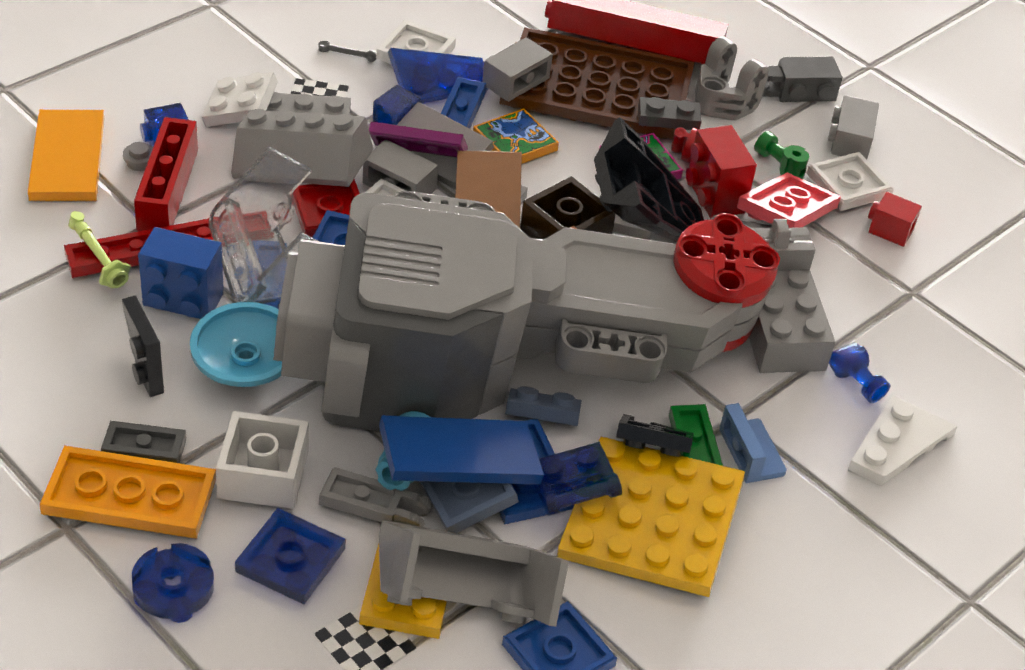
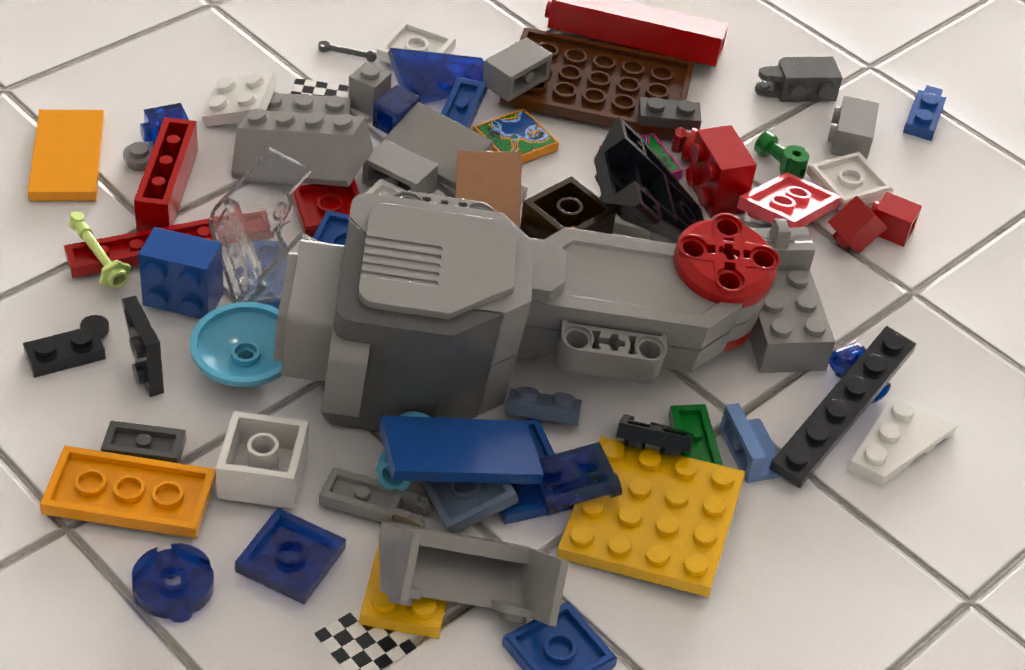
(68, 348): none -> black hinge
(366, 86): none -> light grey brick
(419, 139): magenta tile -> none
(712, 85): light grey piece -> none
(842, 407): none -> black plate
(856, 225): none -> red brick
(925, 112): none -> blue hinge

